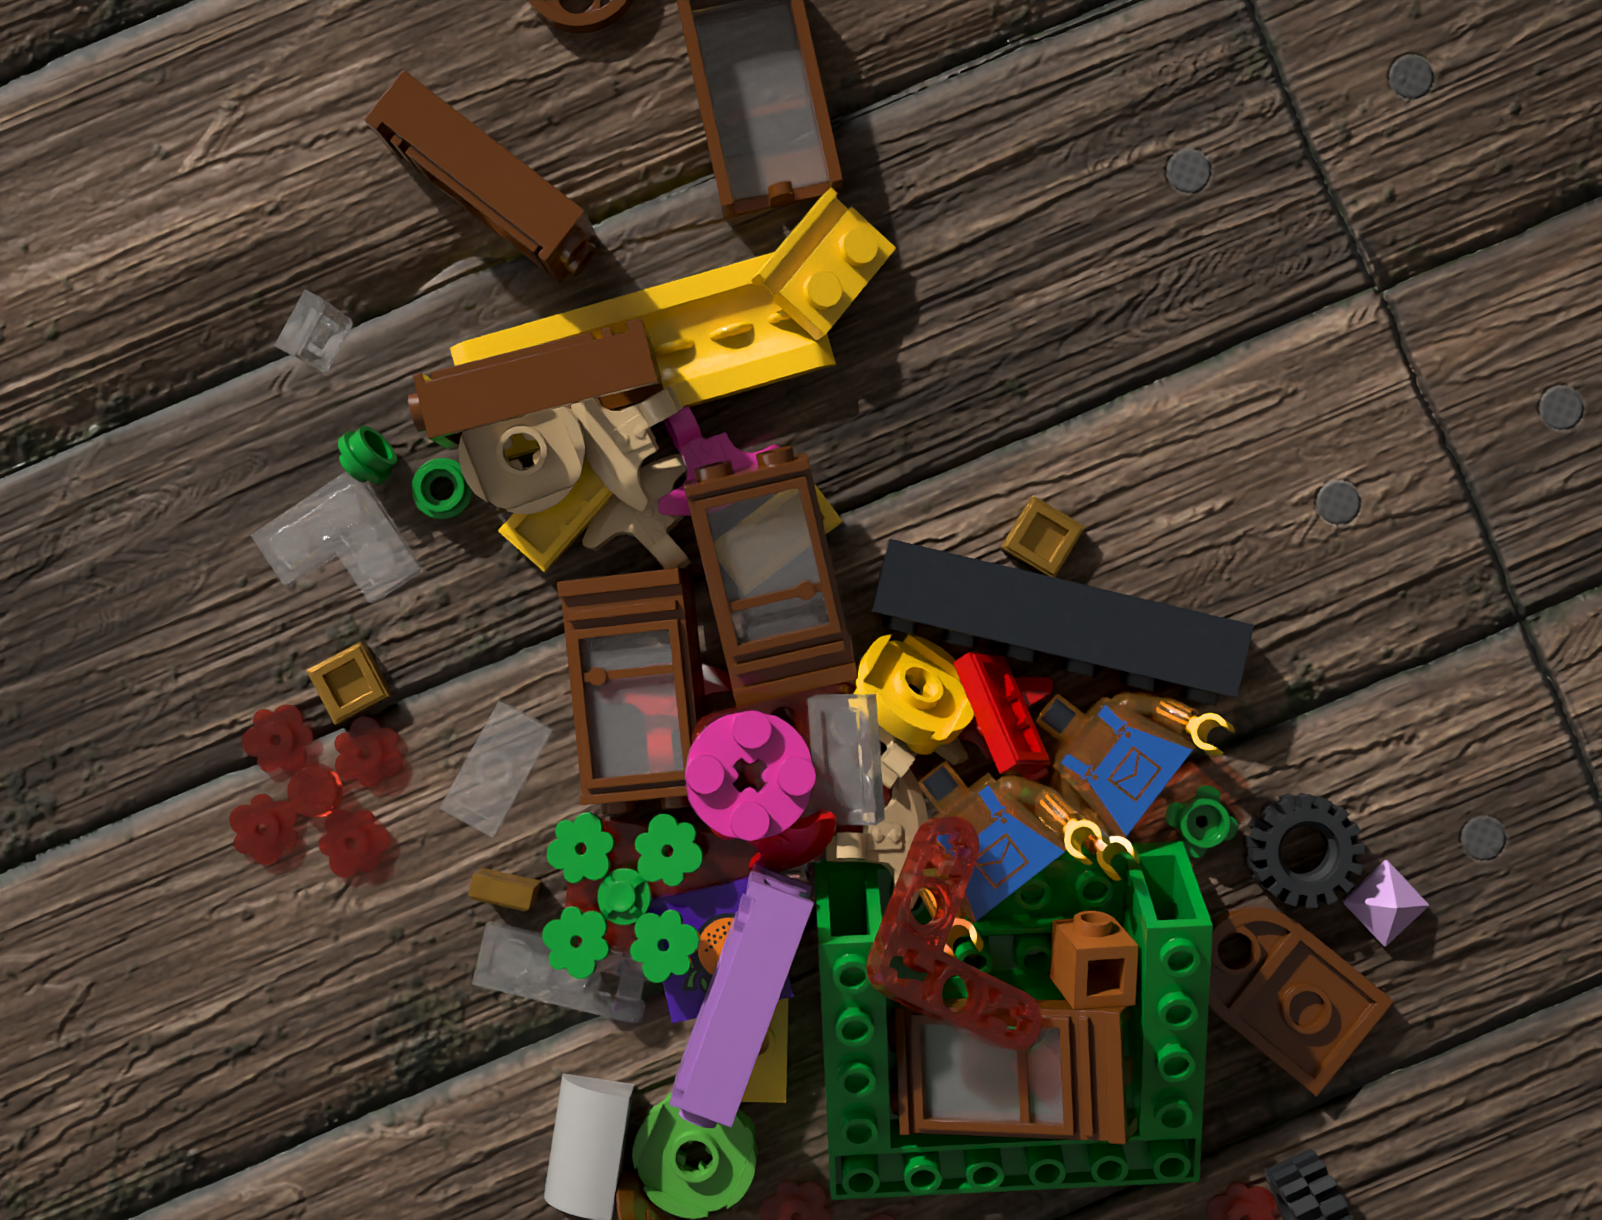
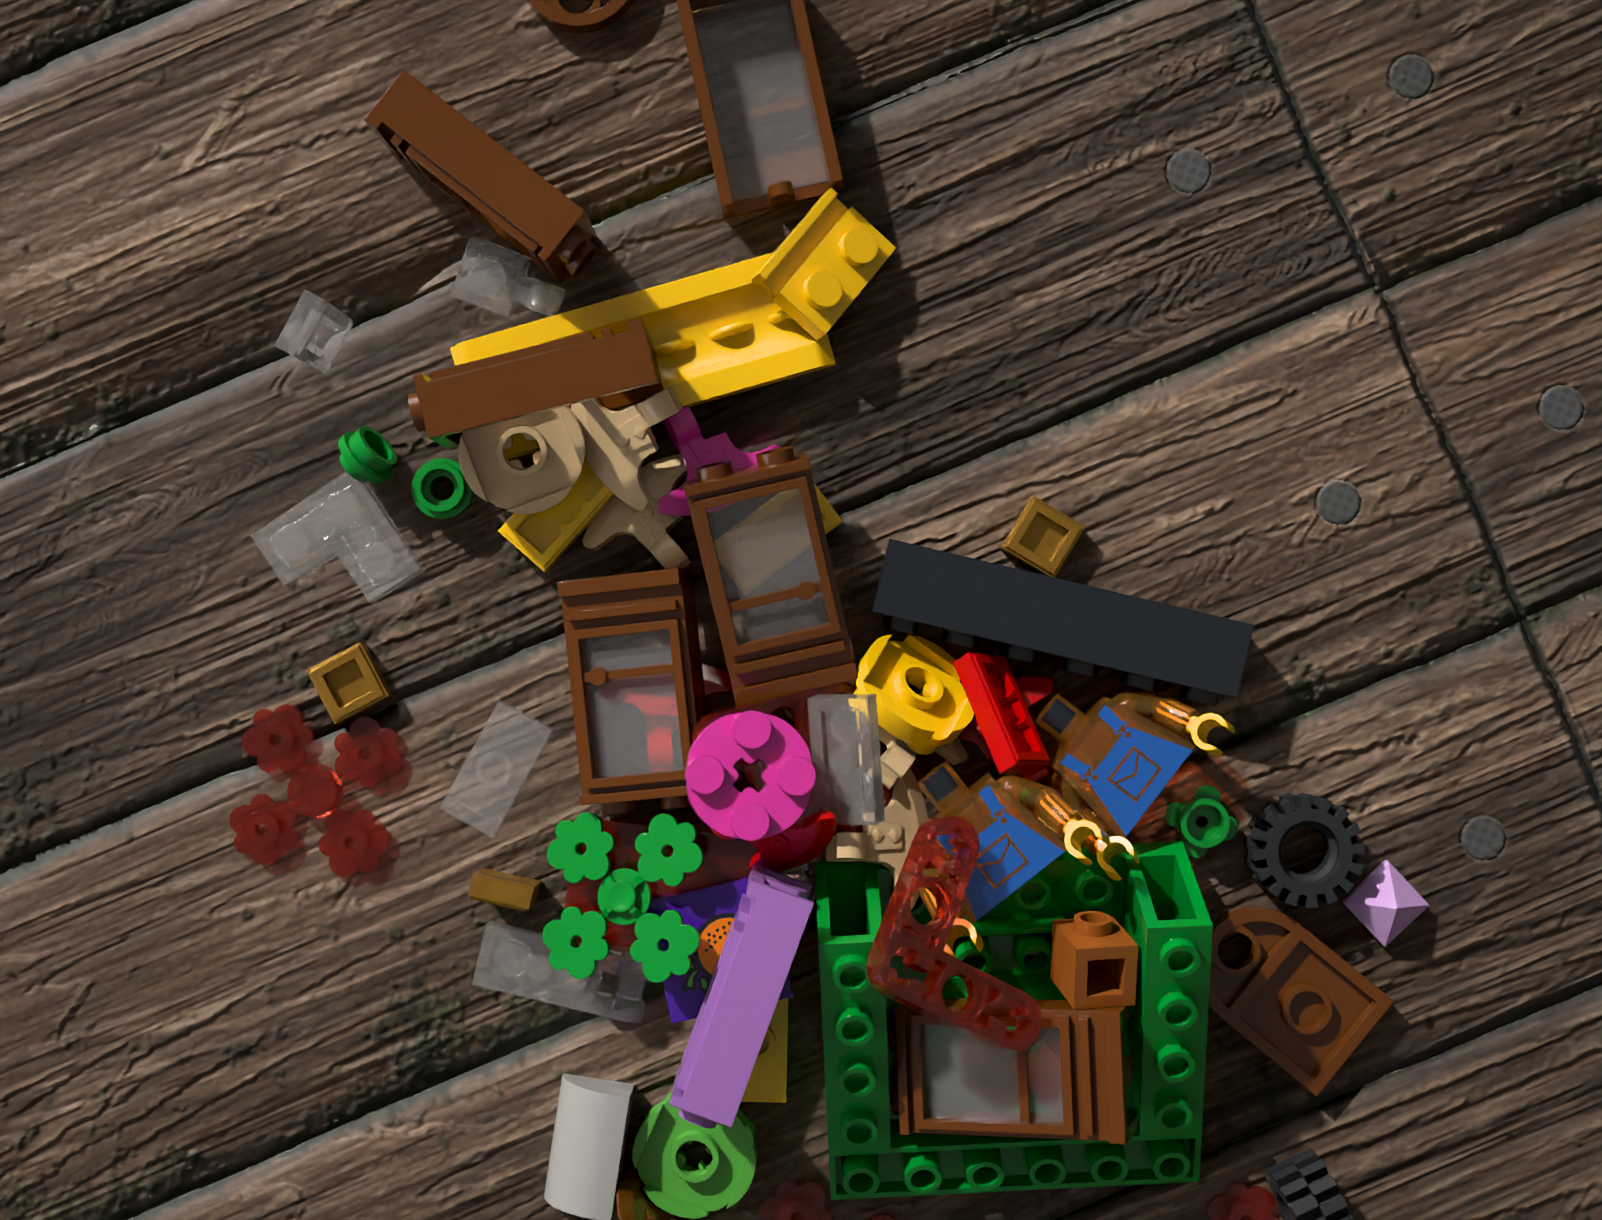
(498, 280): none -> clear plate

